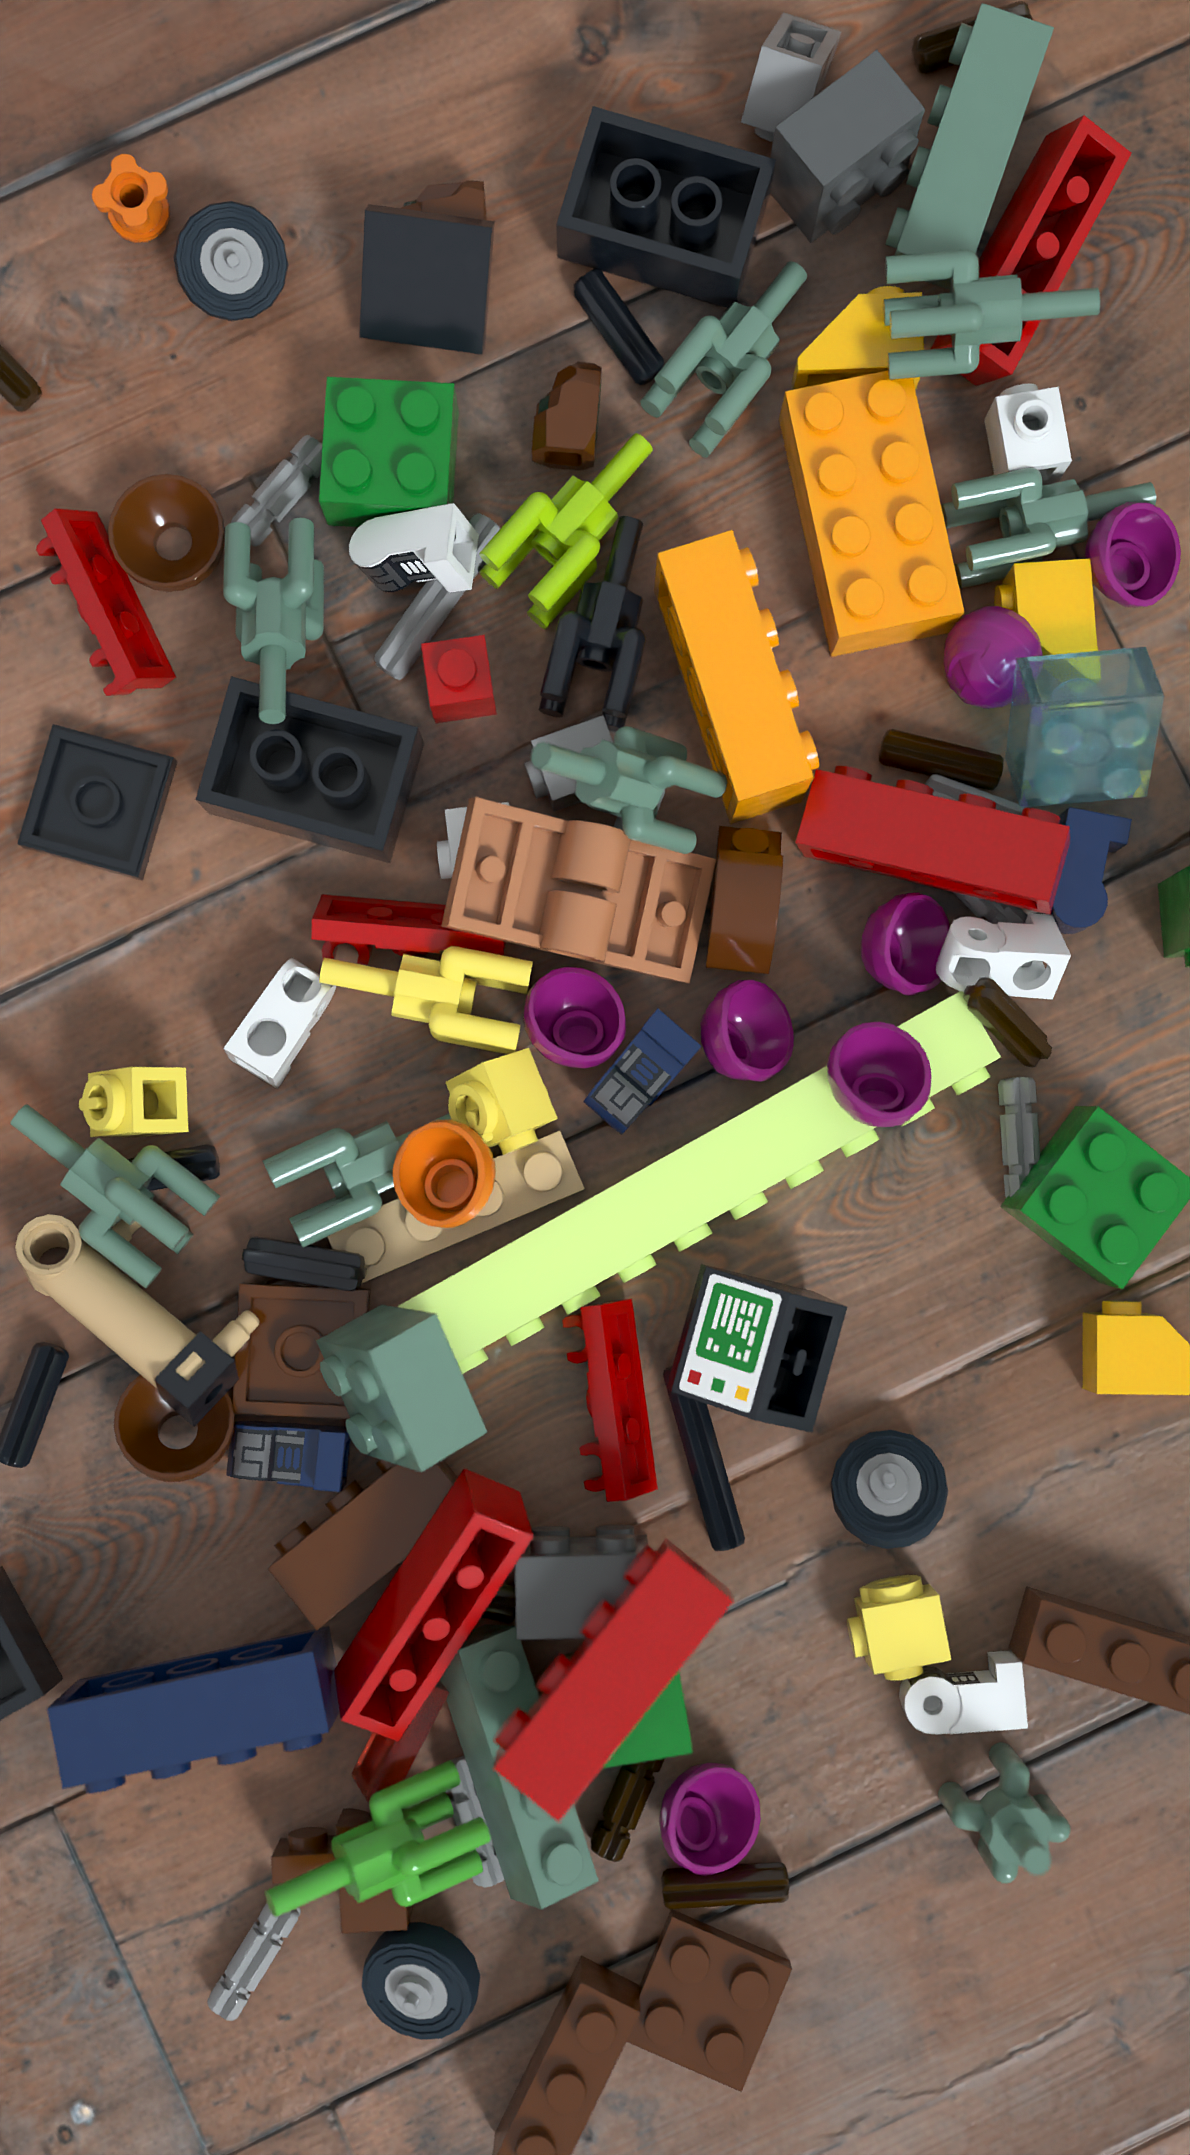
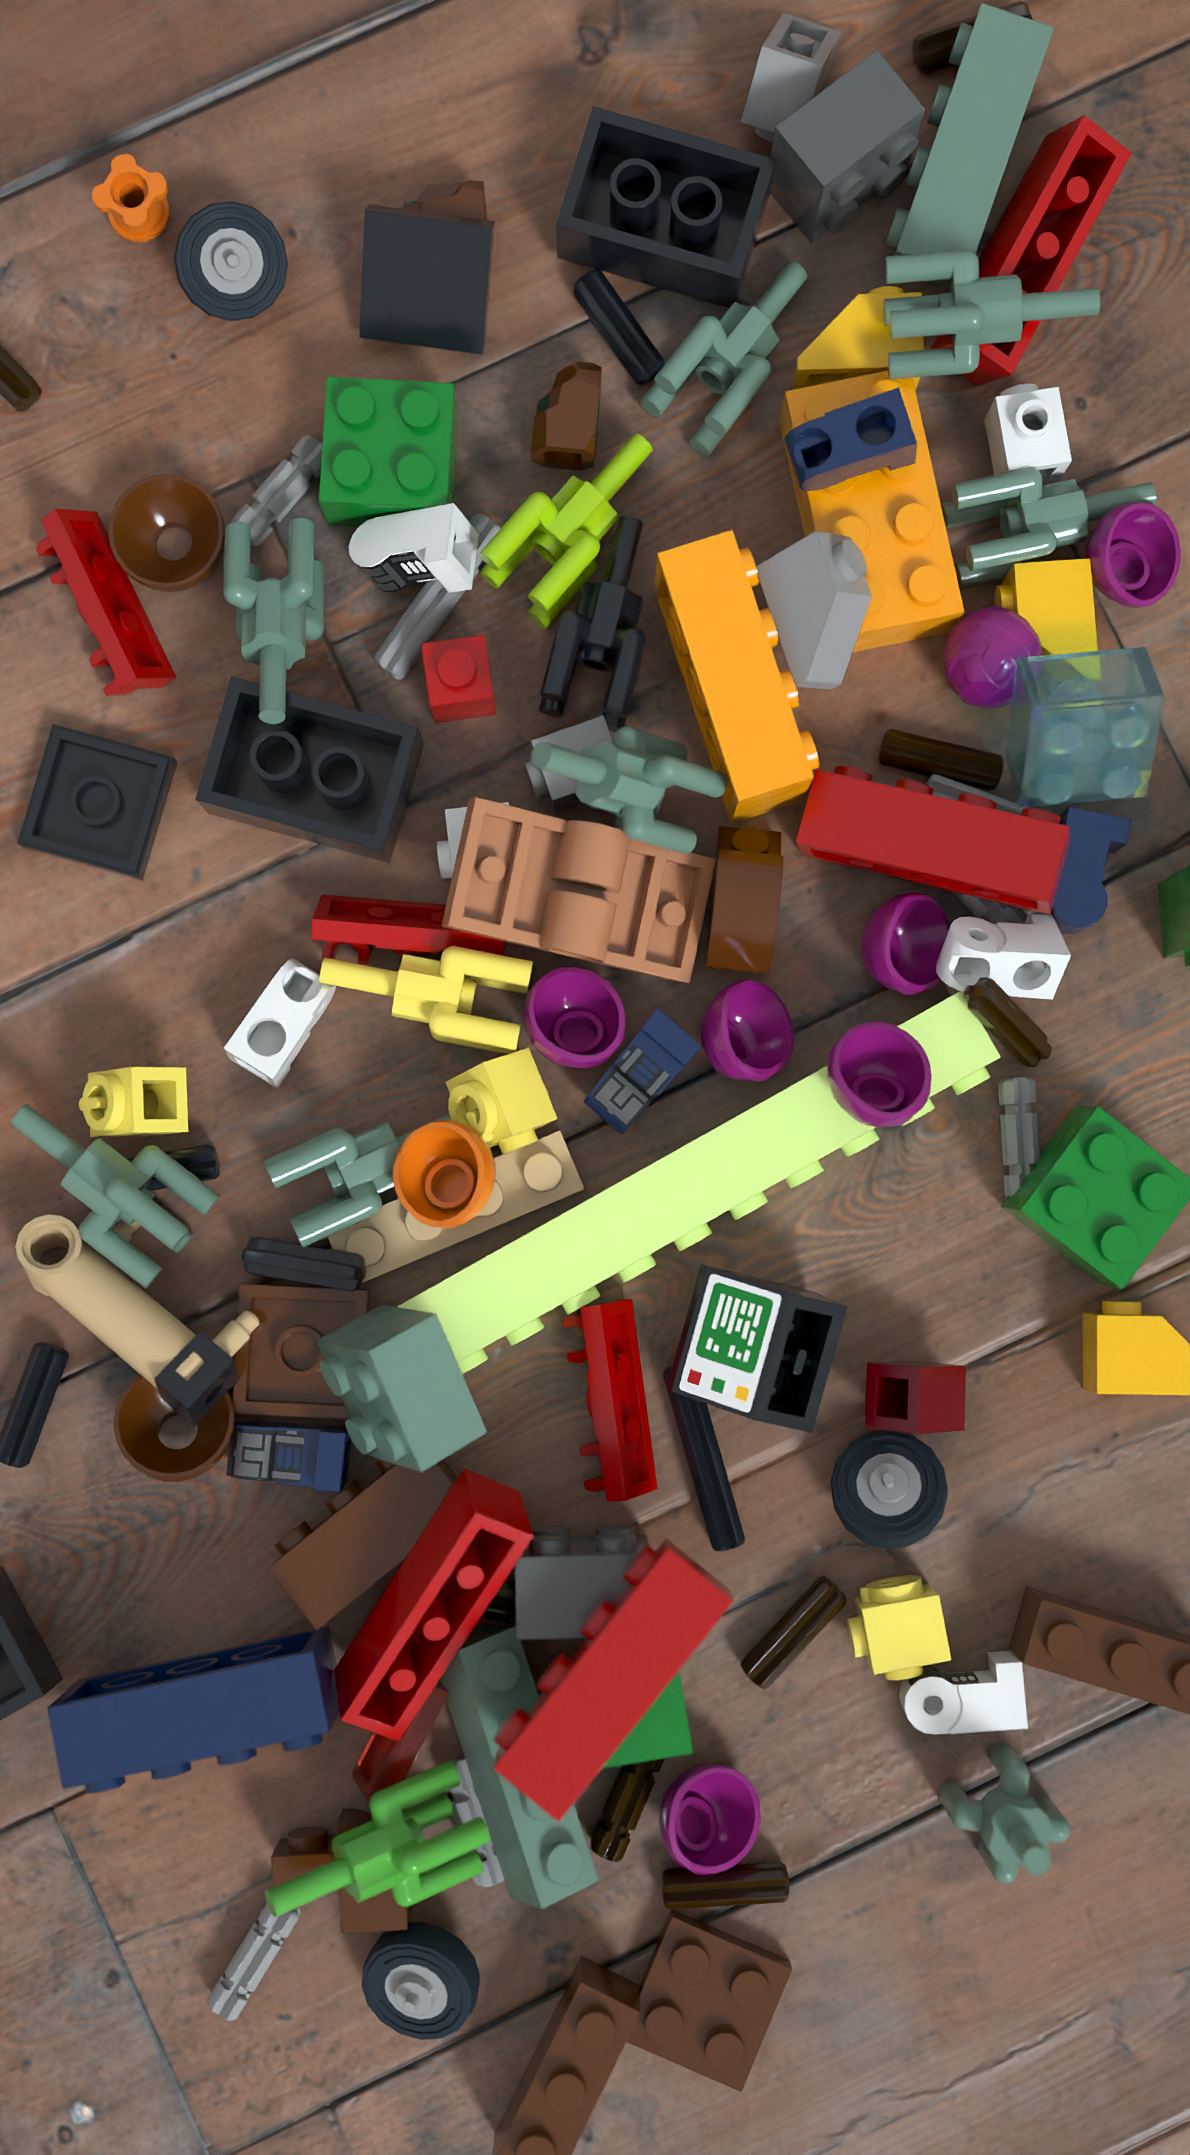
(793, 1632): none -> dark brown axle
(817, 605): none -> light grey slope
(852, 441): none -> dark blue leg
(915, 1397): none -> dark red brick

